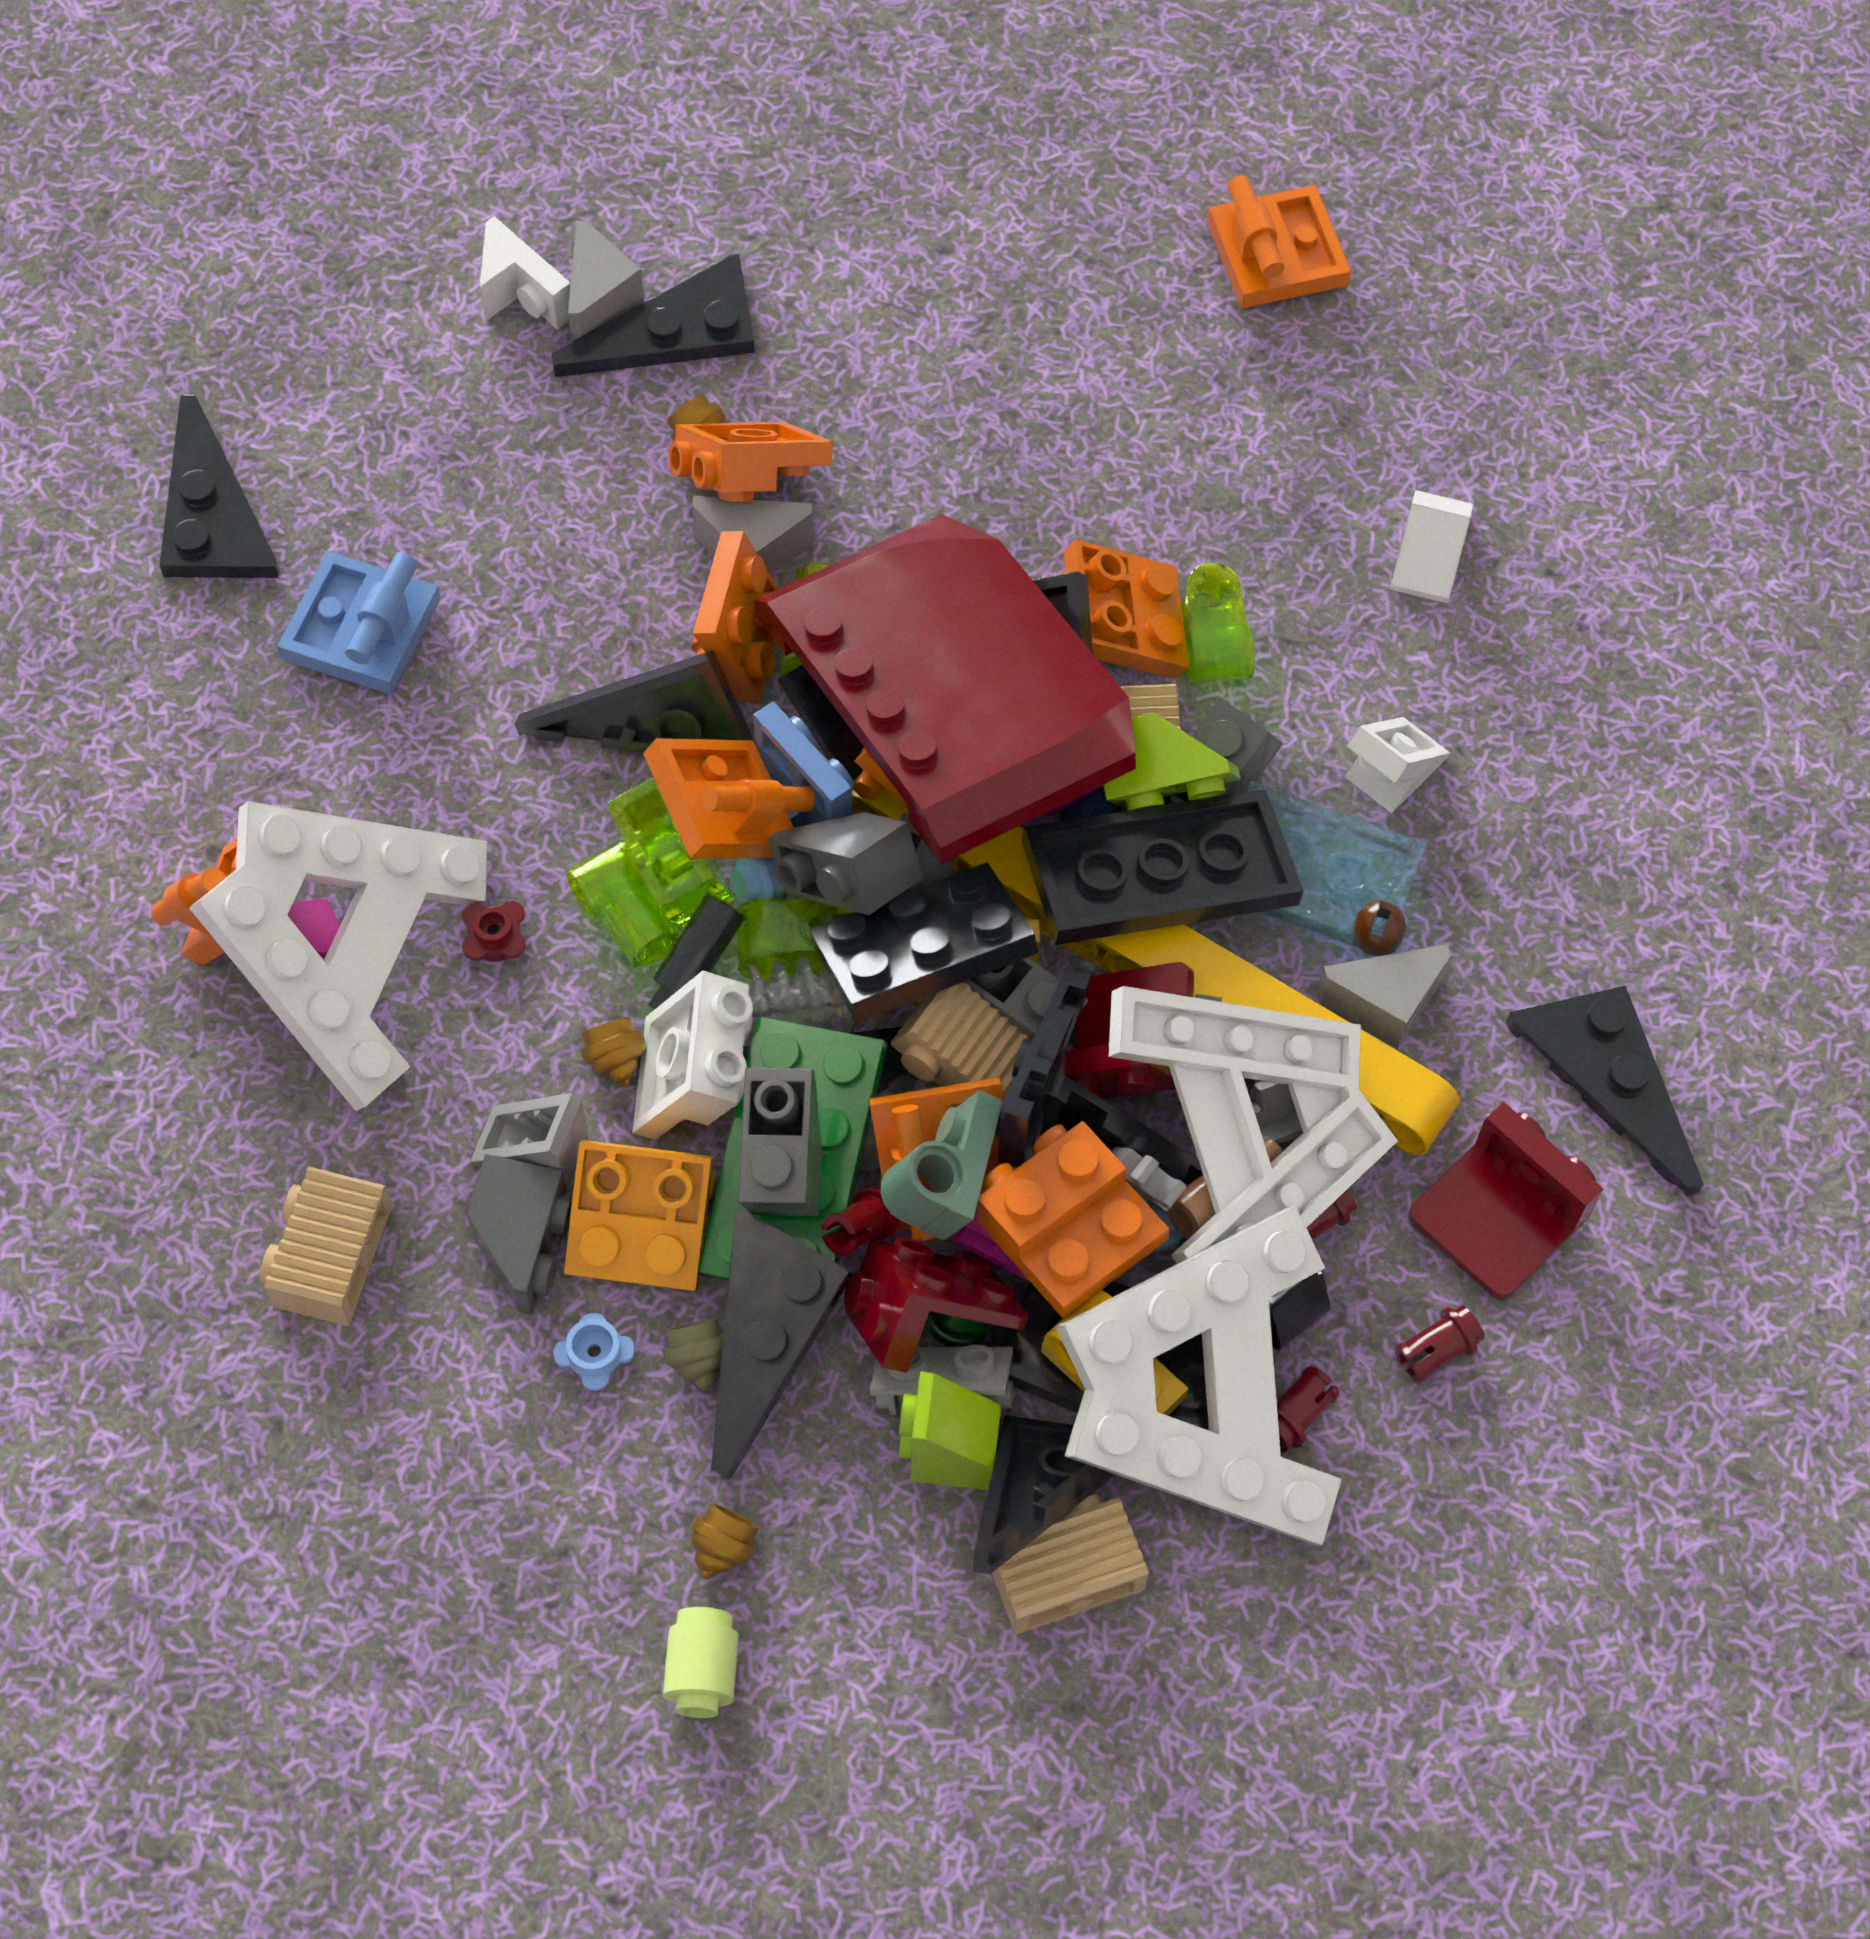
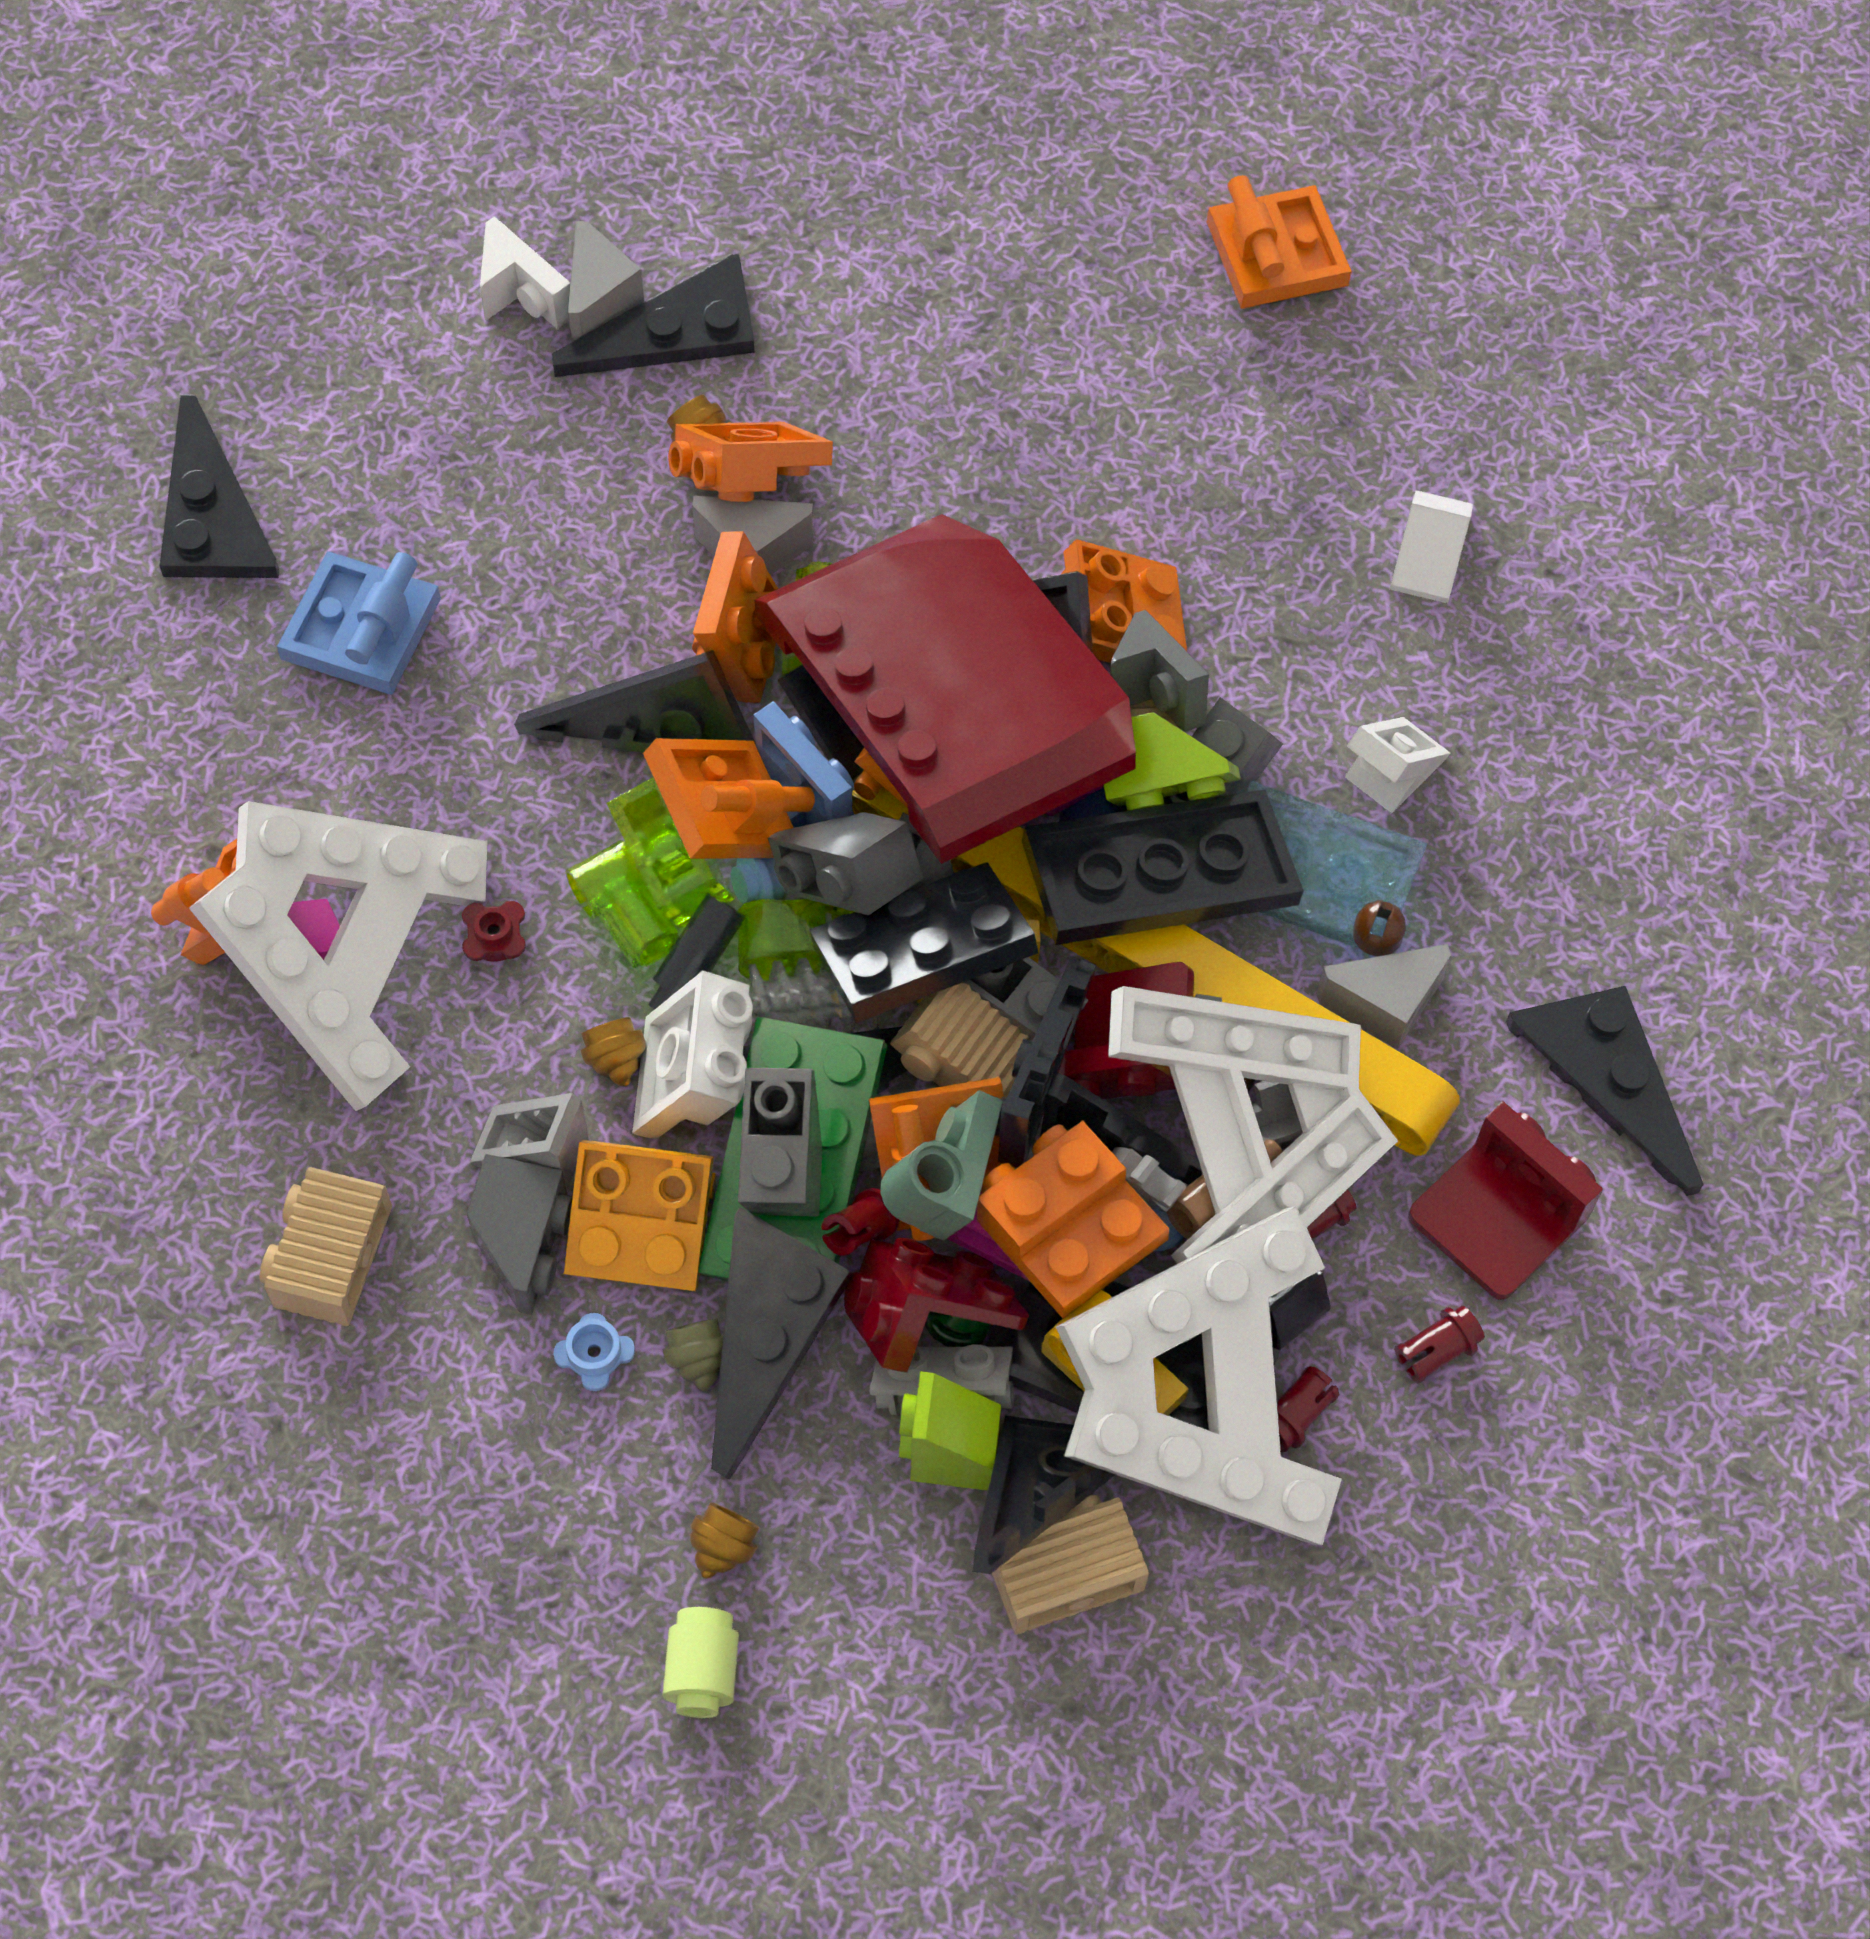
(1158, 668): none -> dark grey slope
(1216, 626): clear neon green piece -> none

